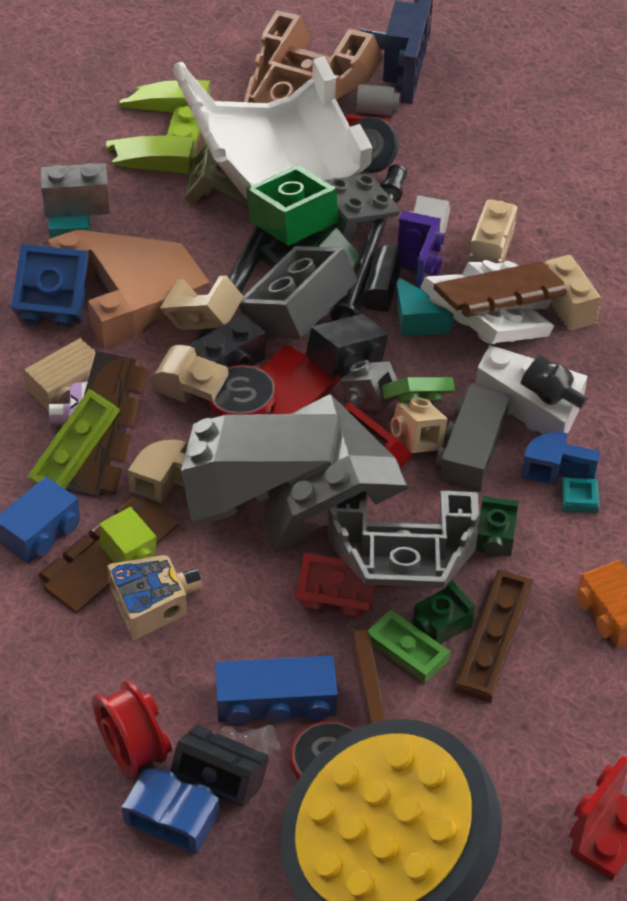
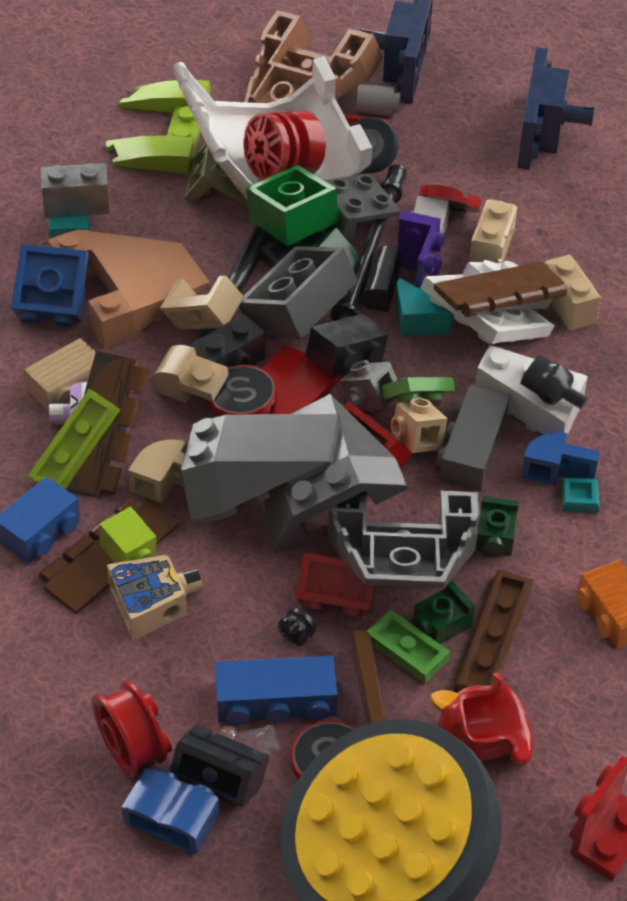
(283, 141): none -> red wheel
(297, 626): none -> black bush
(454, 196): none -> red tile
(487, 720): none -> red hair
(547, 110): none -> dark blue brick

